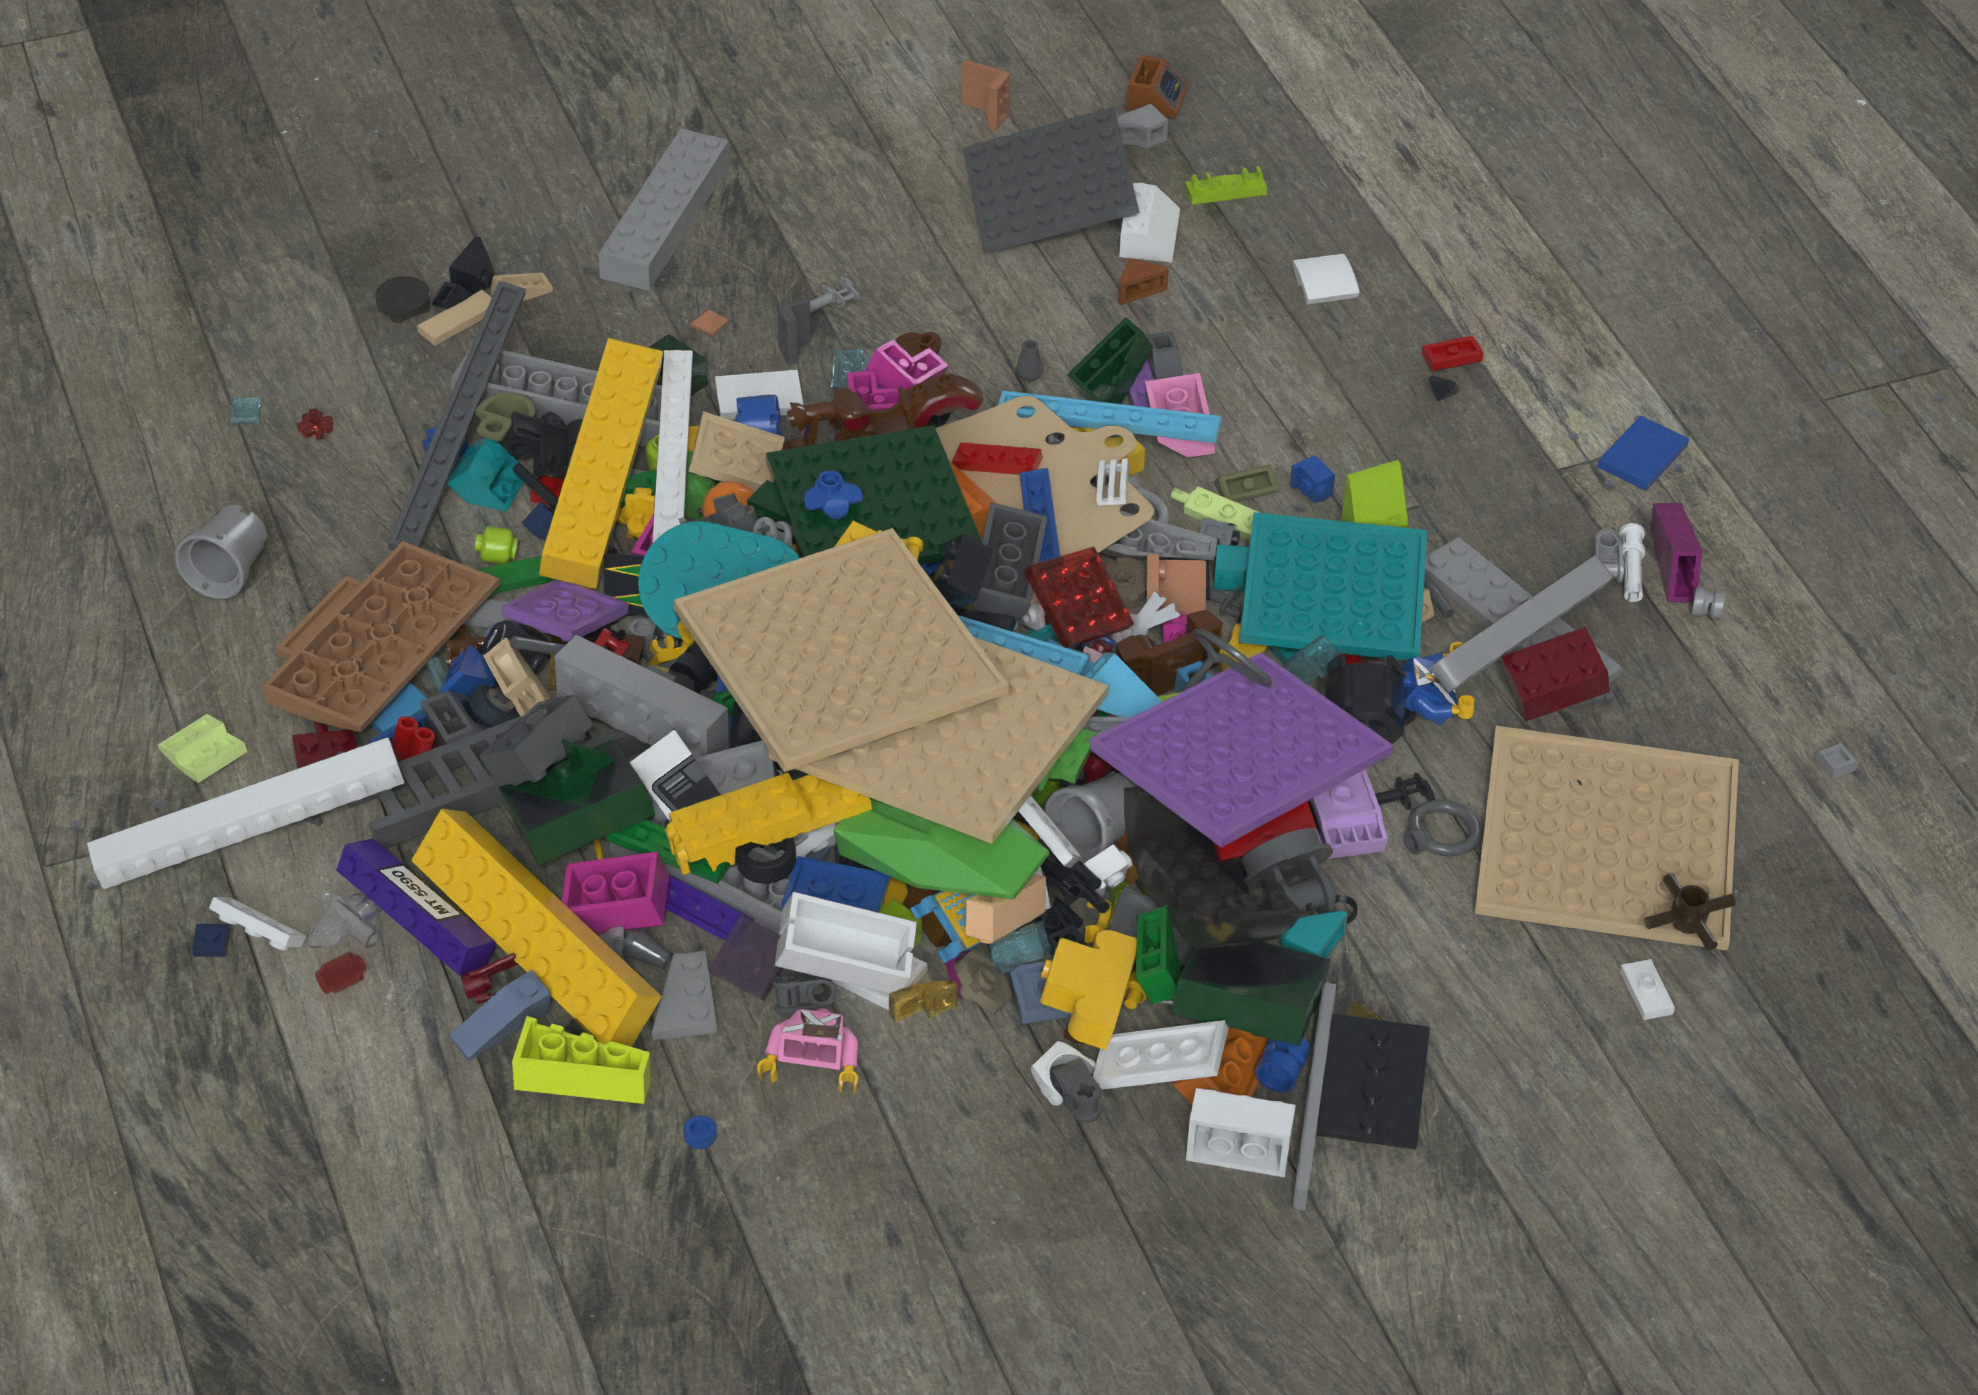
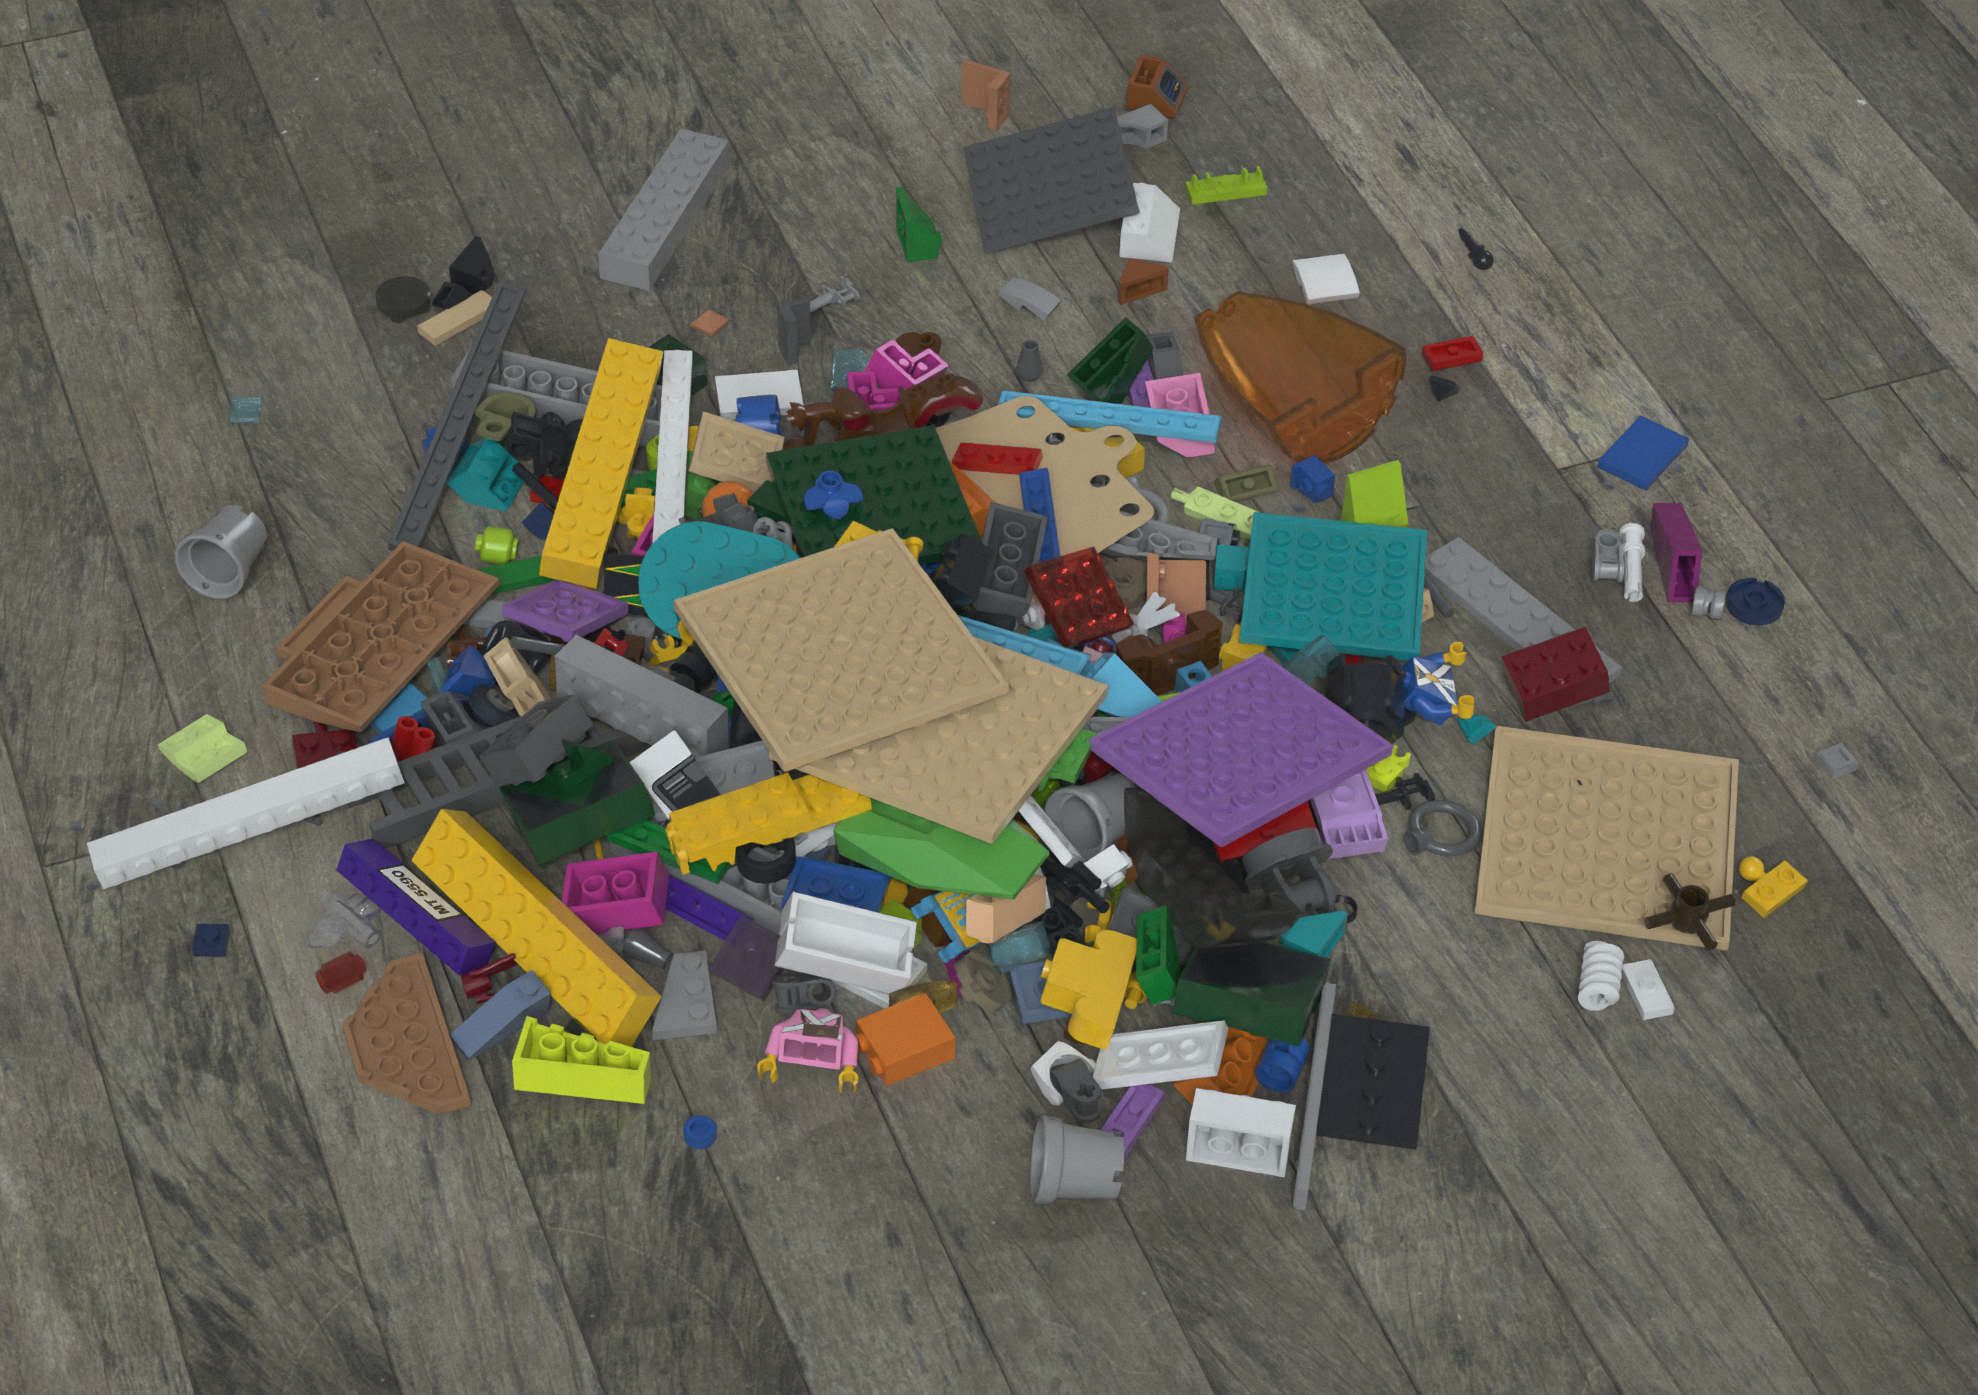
(257, 923): white plate -> none
(316, 424): clear red plant -> none
(403, 1040): none -> medium nougat plate
(525, 281): tan slope -> none
(905, 1039): none -> orange brick
(915, 229): none -> green slope
(1033, 297): none -> light grey slope
(1074, 1162): none -> light grey piece
(1113, 467): white tile -> none
(1134, 1113): none -> medium lavender plate
(1252, 671): dark grey piece -> none
(1301, 372): none -> clear orange panel
(1384, 773): none -> neon yellow plate
(1476, 727): none -> teal tile
(1481, 258): none -> black bar
(1521, 623): light grey beam -> none
(1600, 975): none -> white piece
(1755, 601): none -> dark blue tile
(1771, 888): none -> yellow plate

